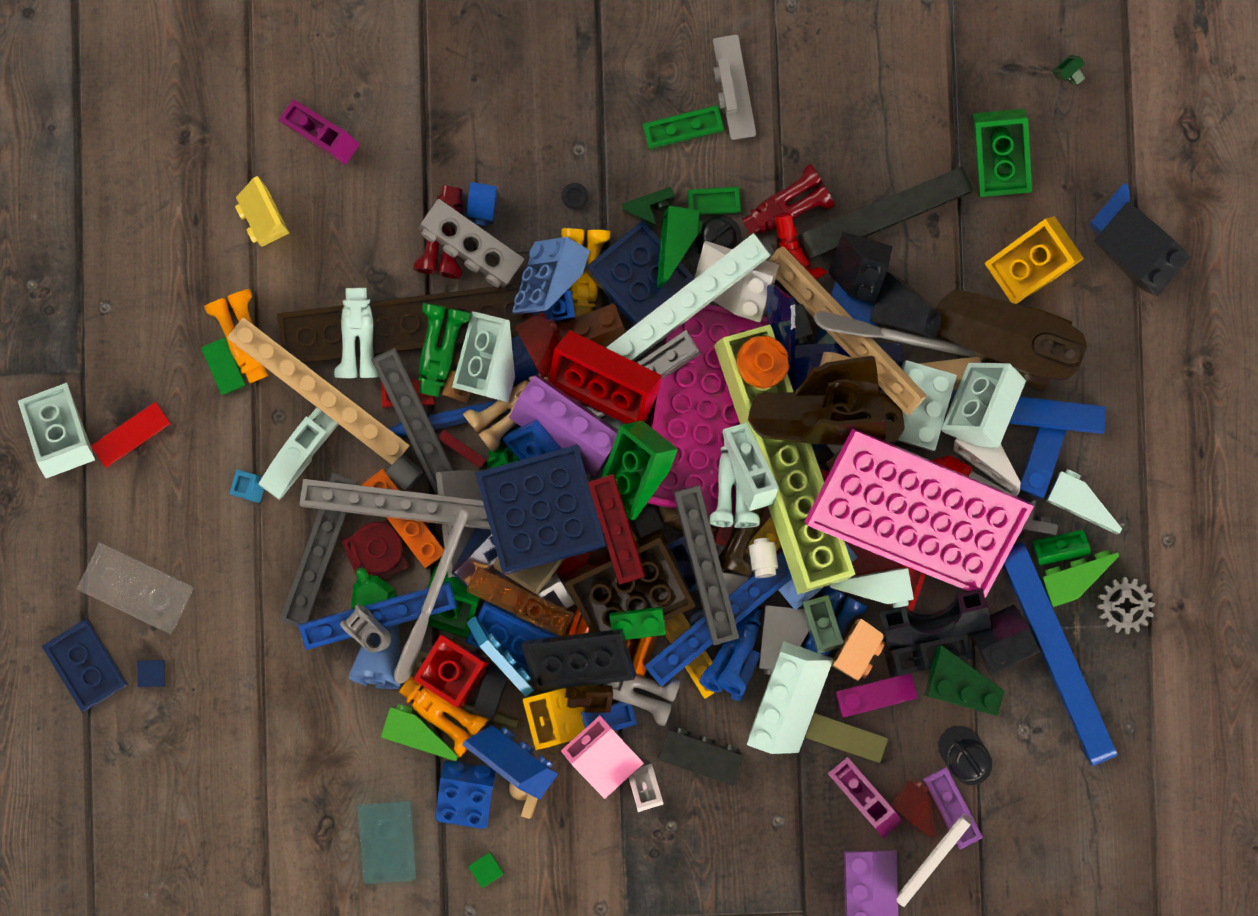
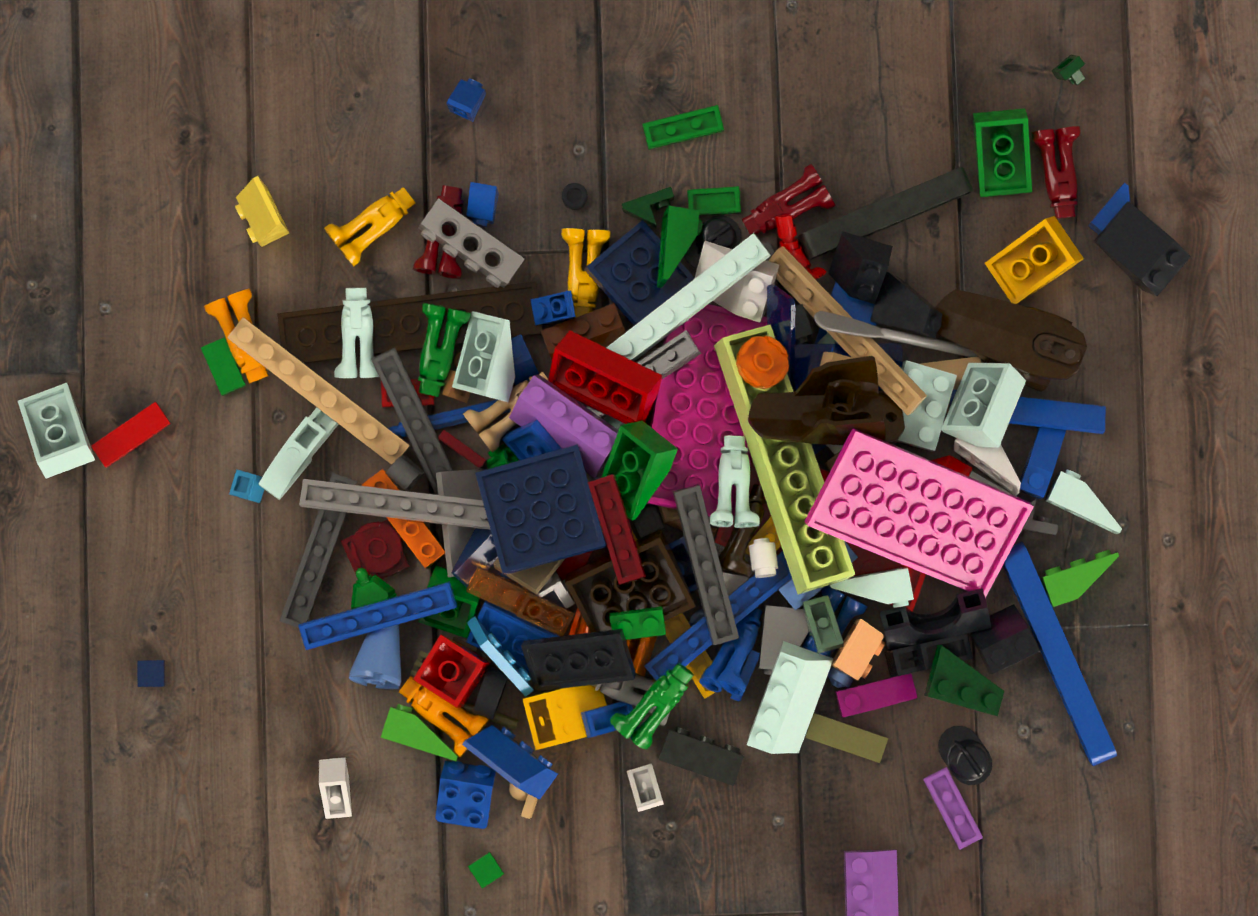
(84, 665): dark blue tile -> none
(135, 588): clear tile -> none
(319, 132): magenta slope -> none
(335, 788): none -> white slope
(362, 626): light grey piece -> none
(381, 214): none -> yellow piece
(387, 842): clear light blue tile -> none
(413, 645): light grey piece -> none
(466, 99): none -> blue slope
(540, 340): clear red slope -> none
(549, 273): medium blue slope -> none
(594, 699): dark brown plate -> none
(602, 757): bright pink brick -> none
(664, 695): none -> green piece
(734, 87): light grey bracket -> none
(750, 467): light aqua slope -> none
(839, 678): none -> medium blue tile
(865, 797): magenta slope -> none
(915, 806): clear red slope -> none
(934, 859): white tile -> none
(1059, 184): none -> dark red piece
(1061, 547): green plate -> none
(1125, 593): light grey gear -> none

